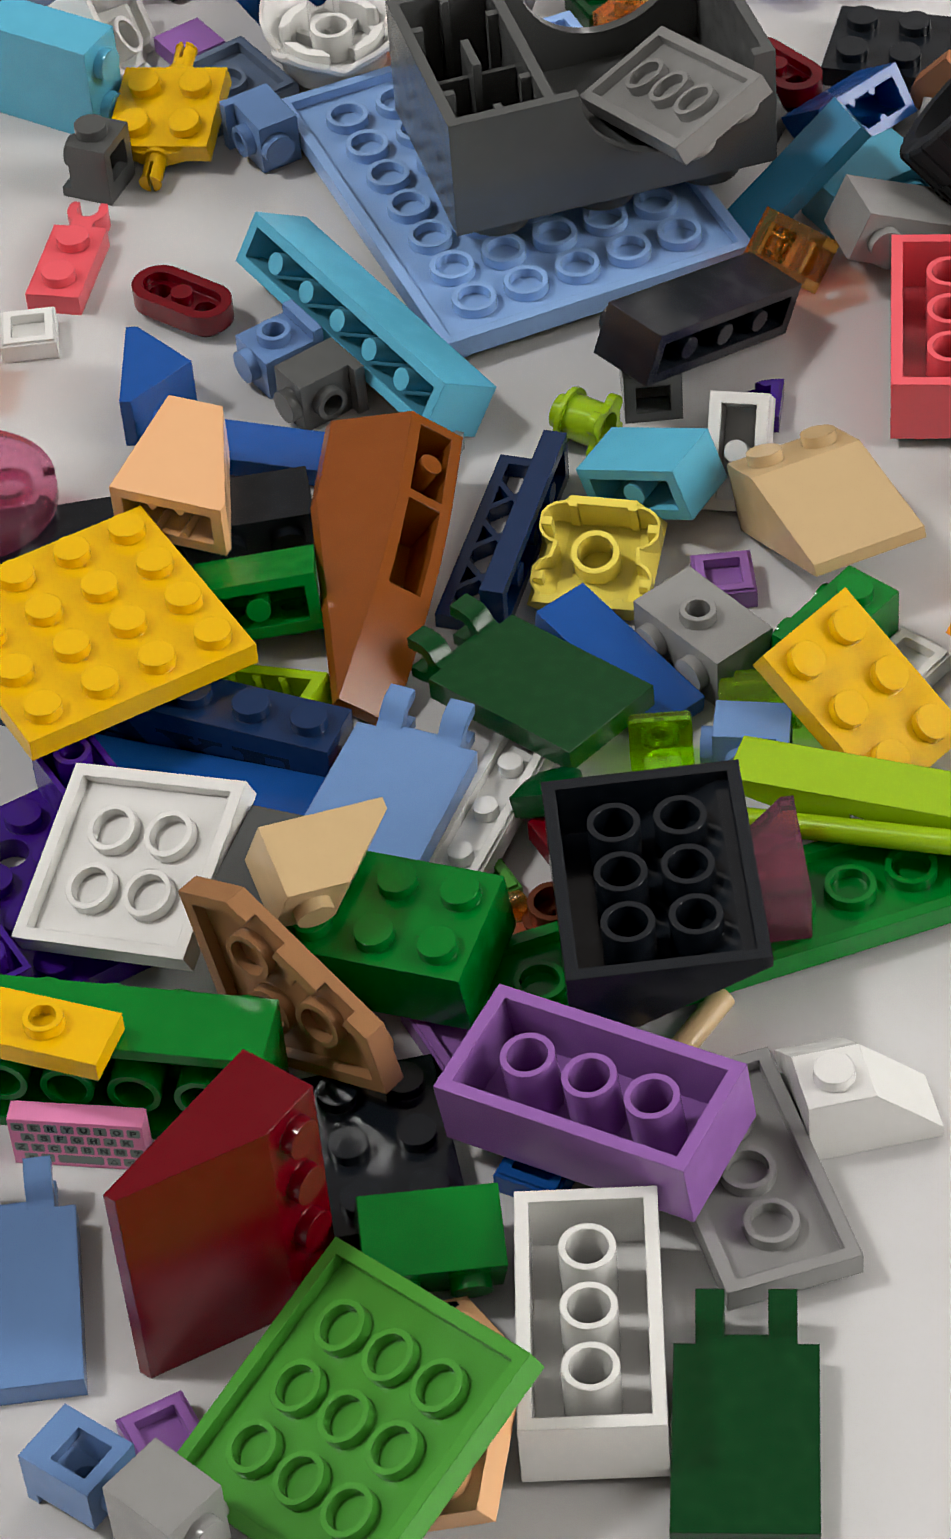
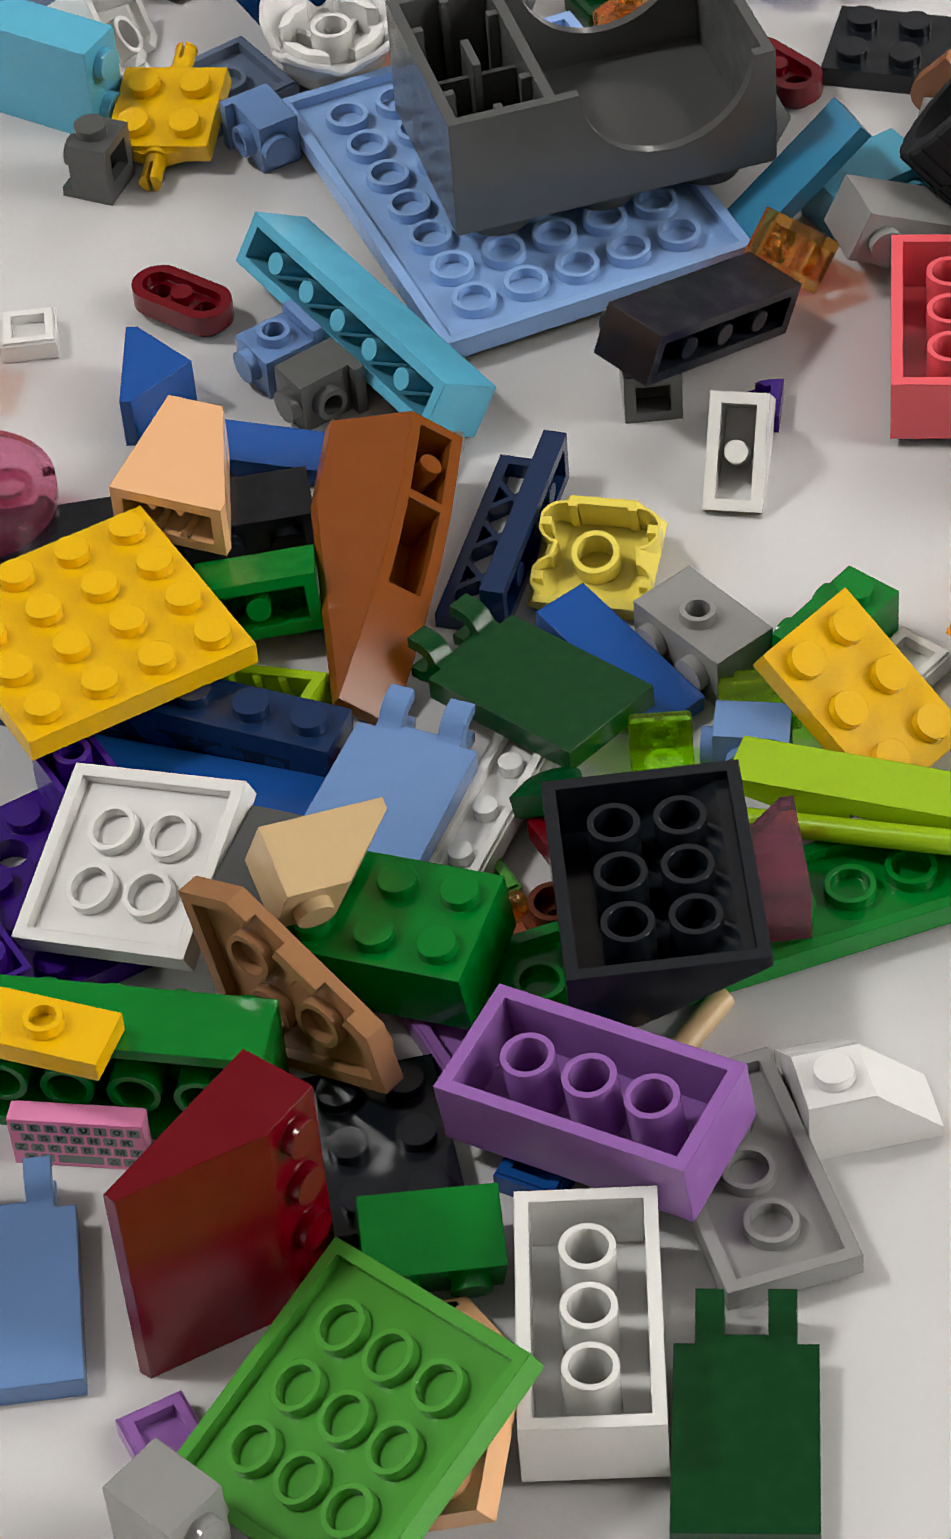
(70, 262): coral plate -> none
(72, 1463): medium blue brick -> none
(192, 31): medium lavender tile -> none
(584, 417): lime brick -> none
(659, 467): medium azure brick -> none
(676, 95): light grey plate -> none
(731, 573): medium lavender tile -> none
(820, 501): tan slope -> none
(872, 95): blue brick -> none

